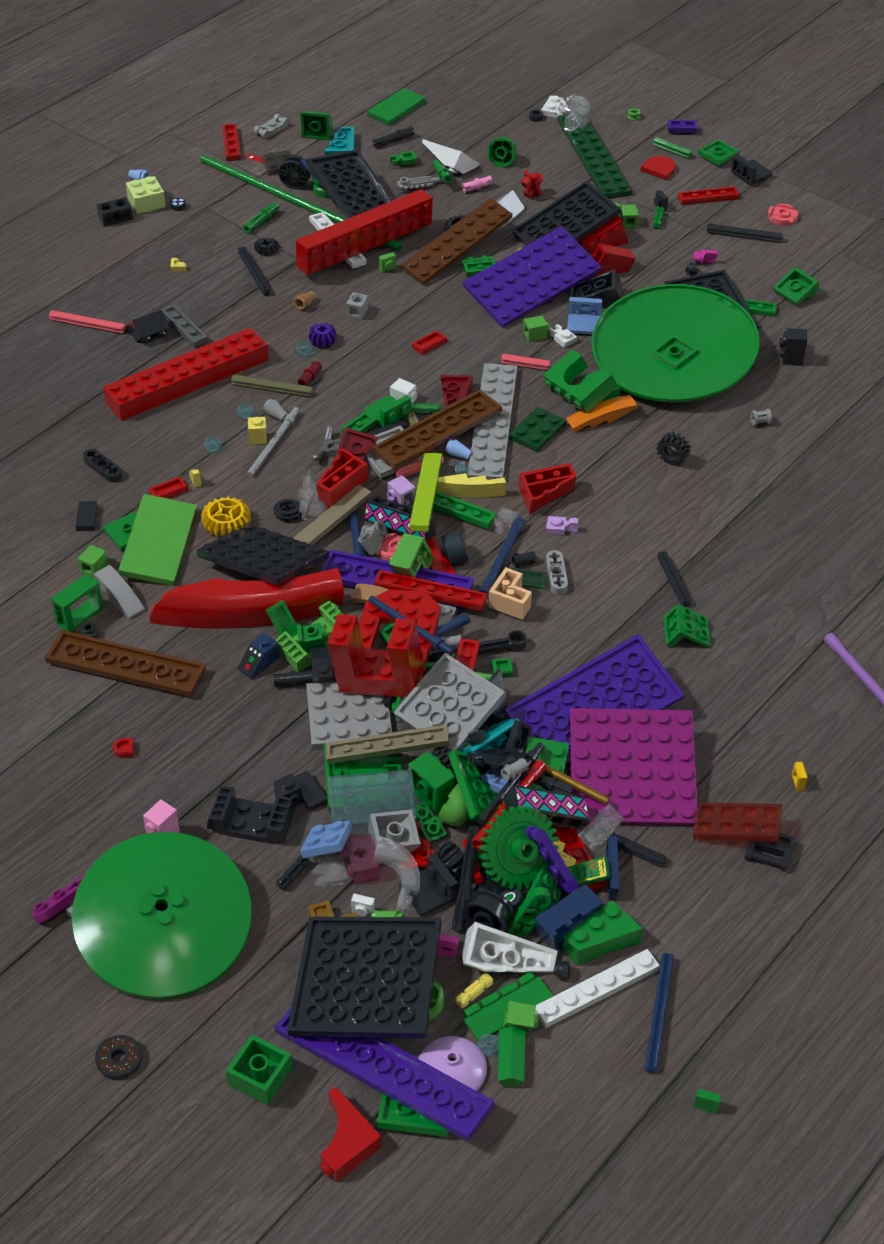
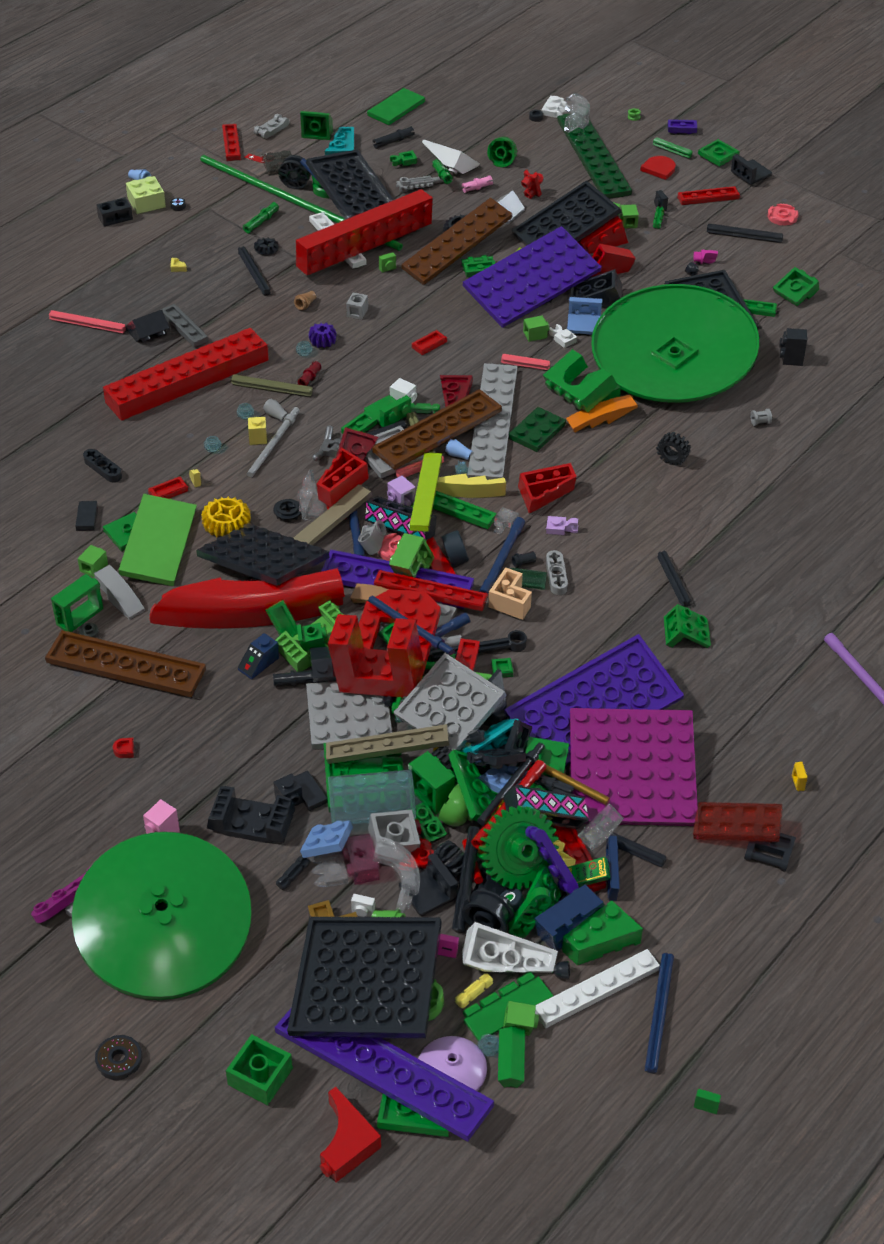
(514, 769): light grey pin -> none

